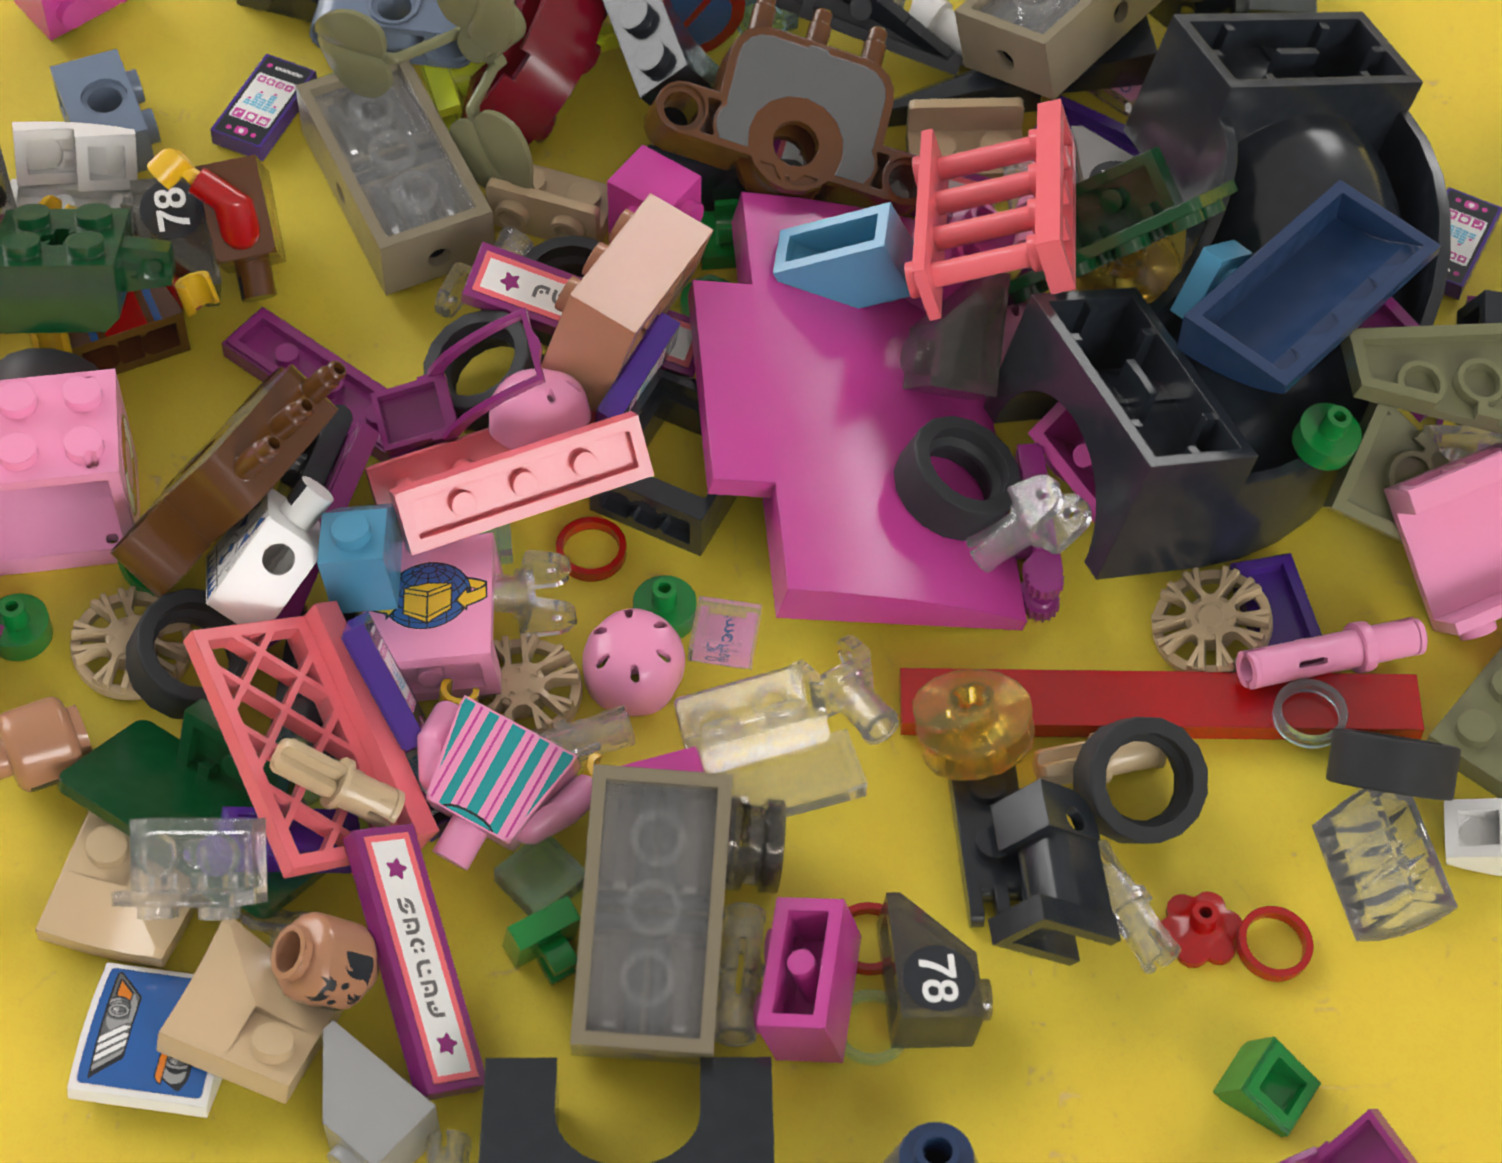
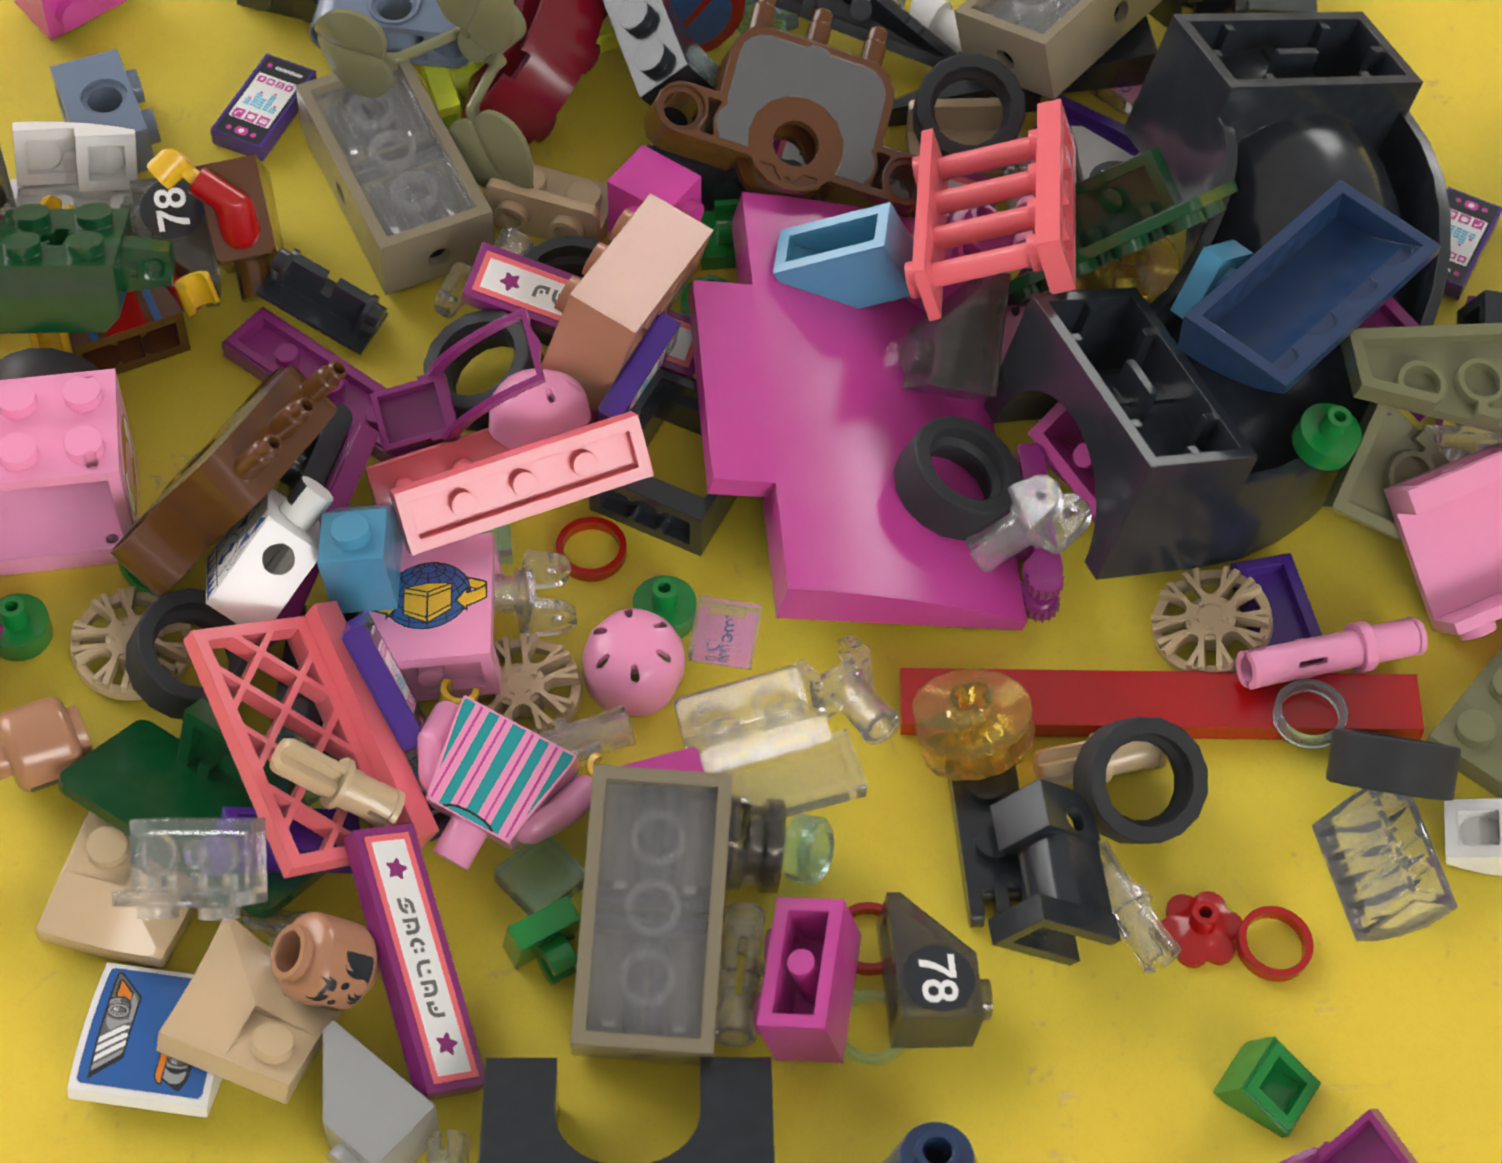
(327, 306): none -> black hinge
(808, 849): none -> clear light blue tile
(970, 68): none -> black tyre

